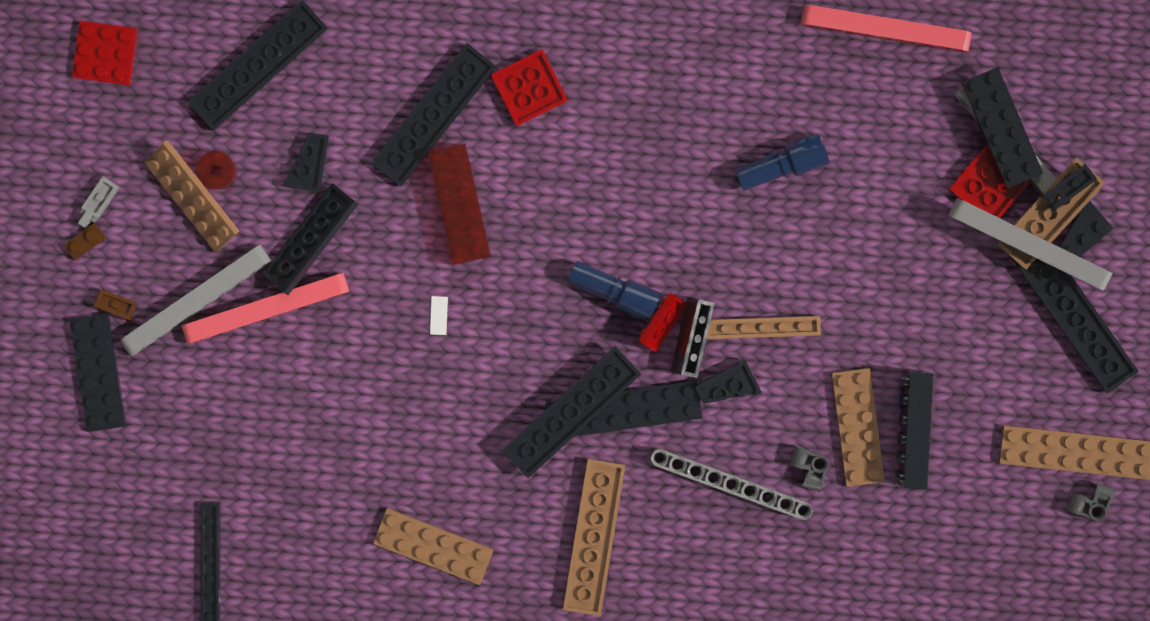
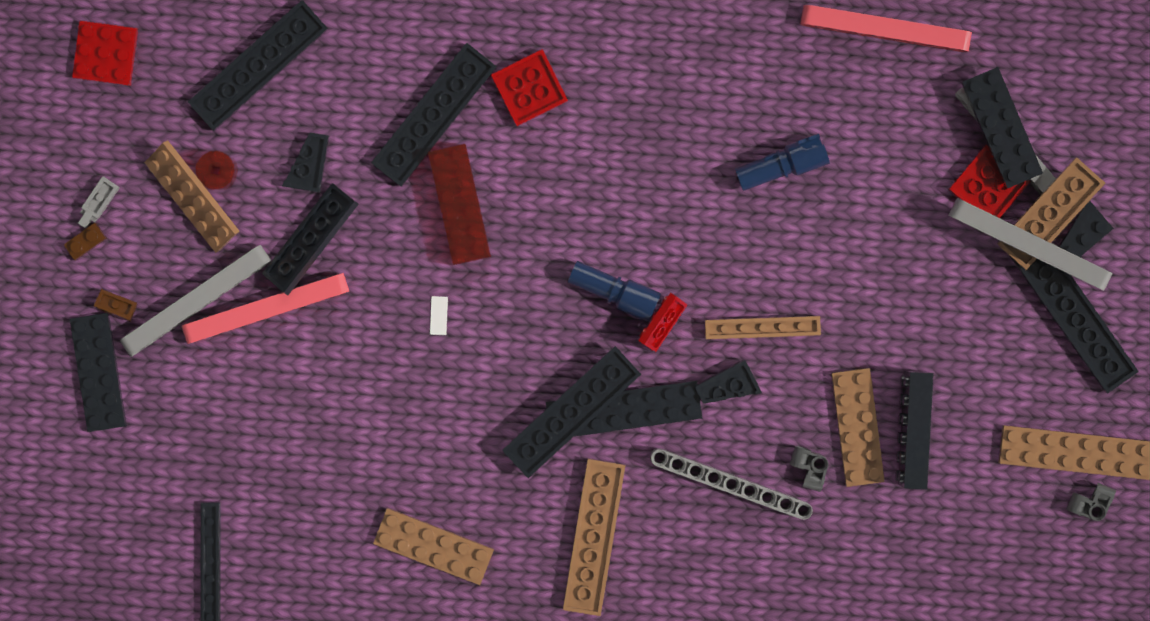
(692, 337): black brick -> none
(1069, 187): black plate -> none

